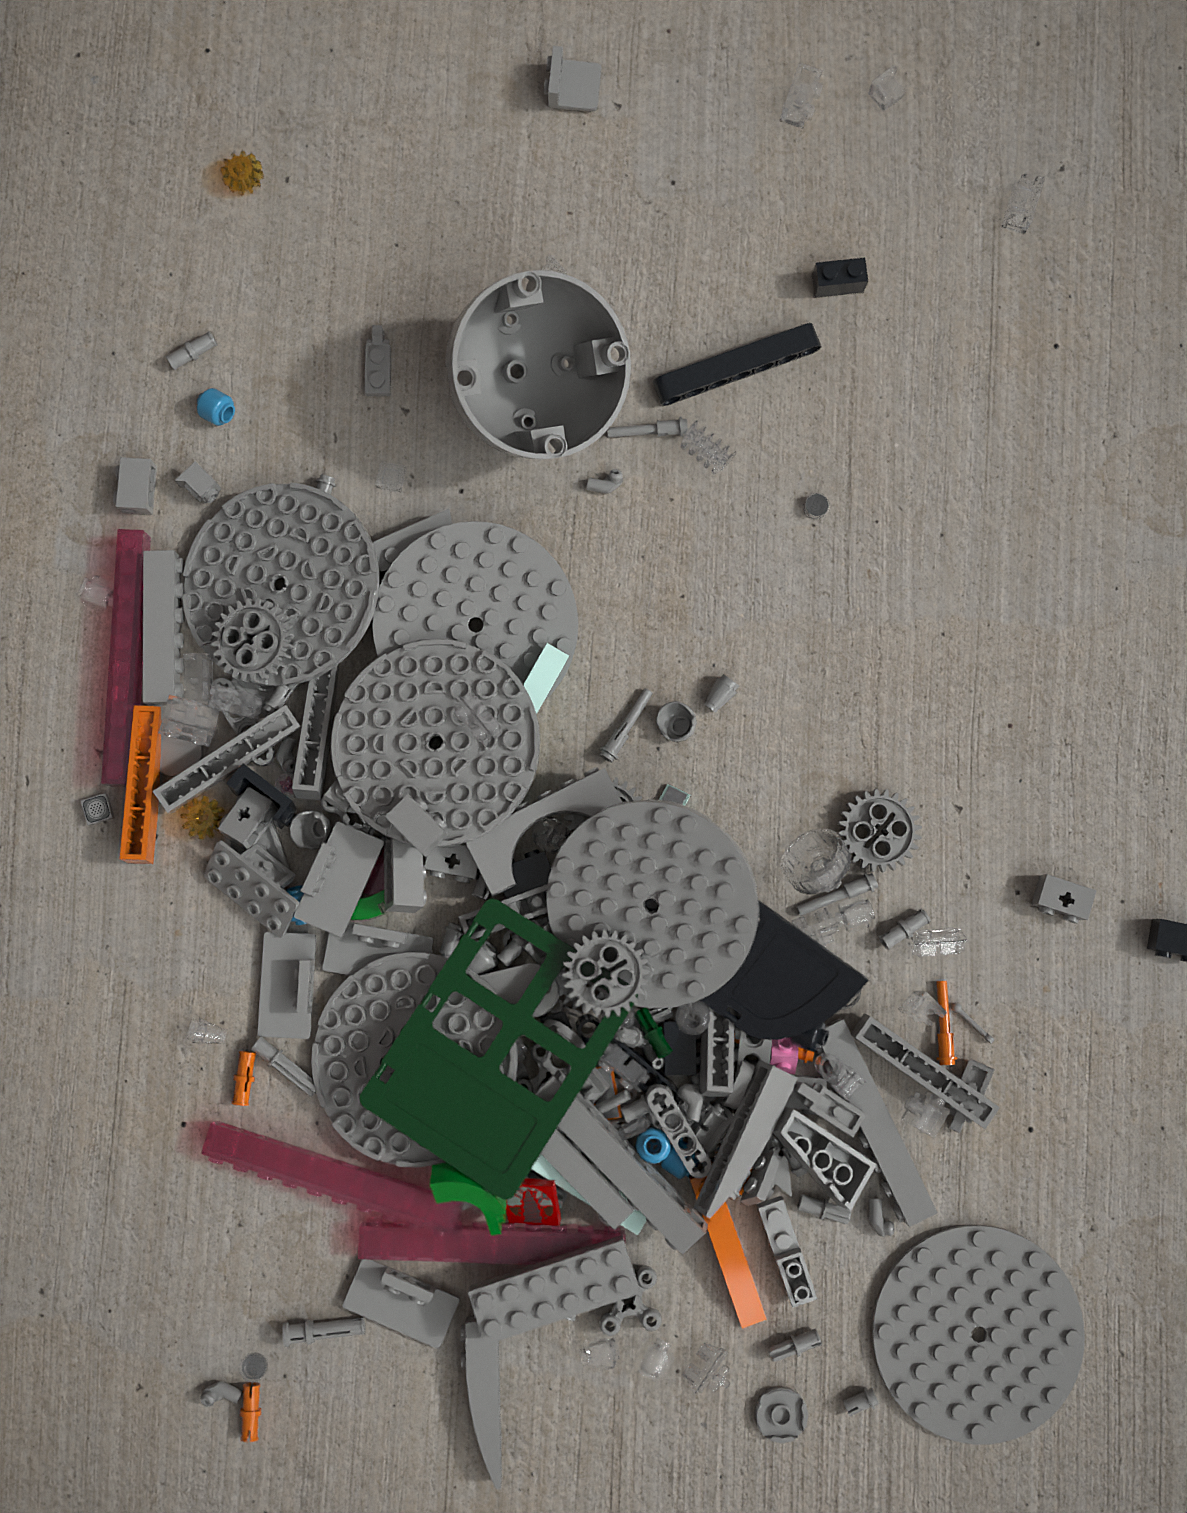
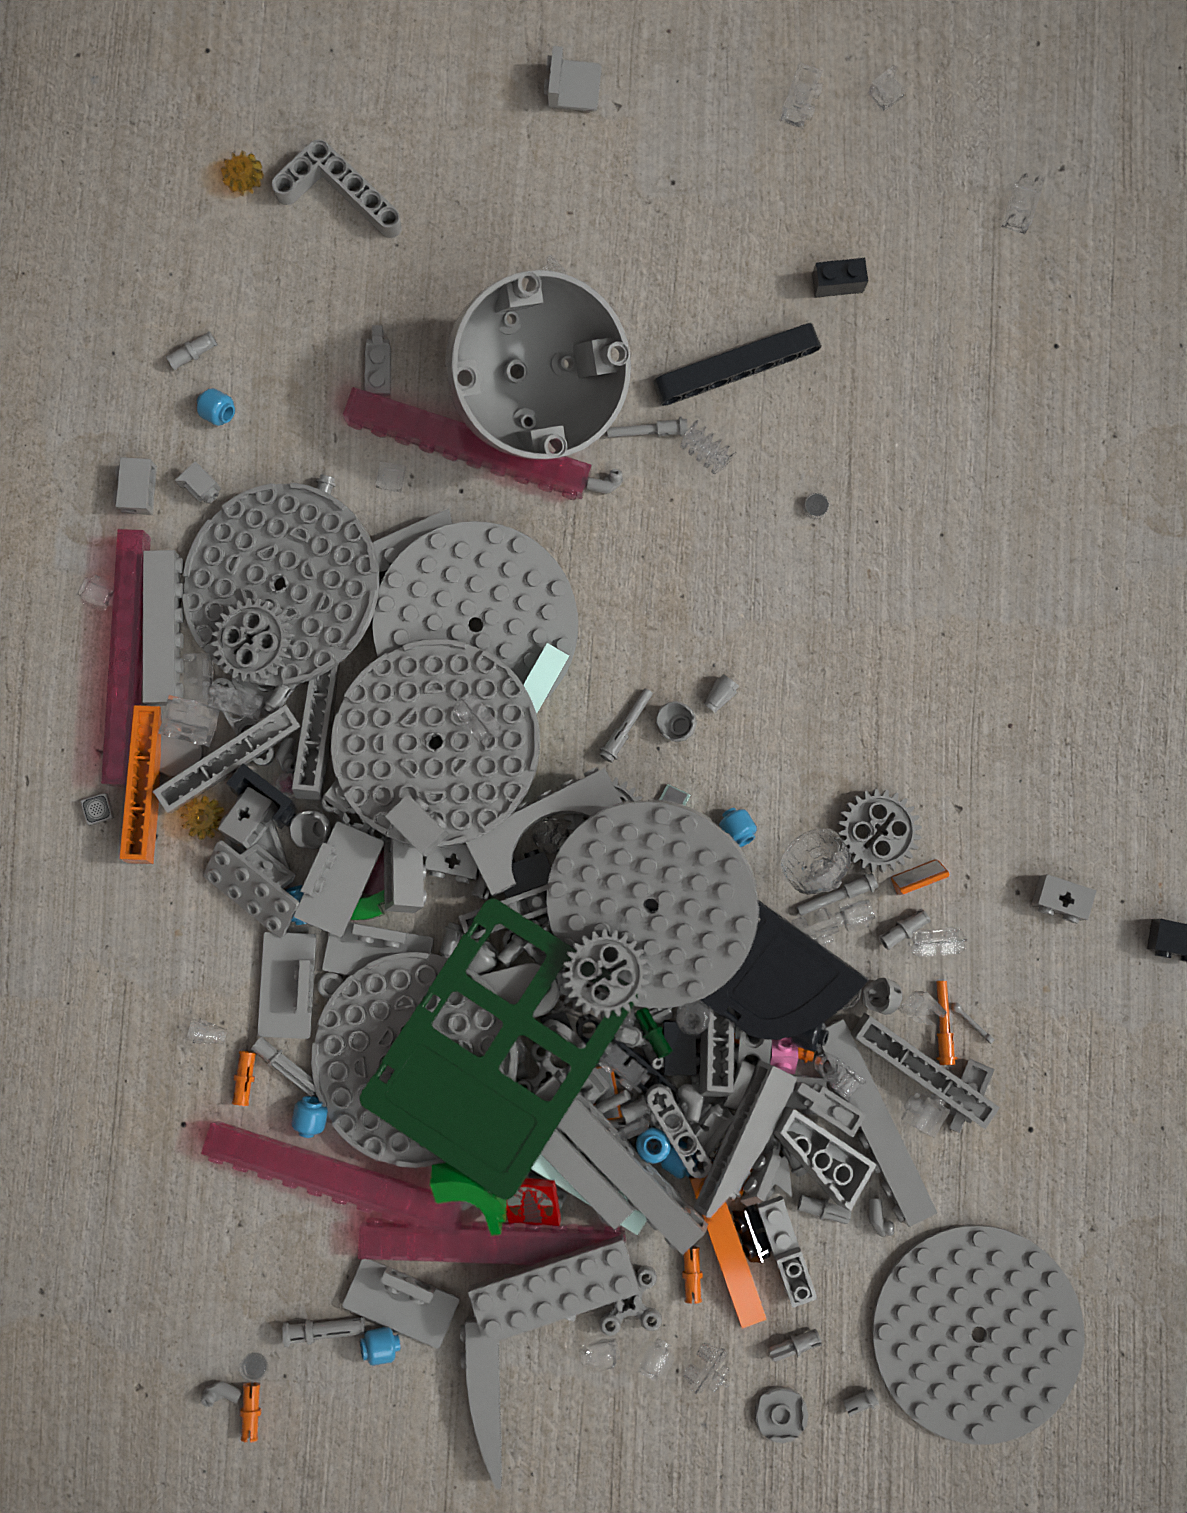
(309, 1116): none -> dark azure head
(329, 984): none -> light grey tile
(342, 183): none -> light grey beam
(379, 1346): none -> dark azure head
(457, 441): none -> clear pink brick
(692, 1275): none -> orange pin
(739, 826): none -> dark azure head
(755, 1246): none -> black hinge
(884, 994): none -> light grey piece
(919, 877): none -> slope

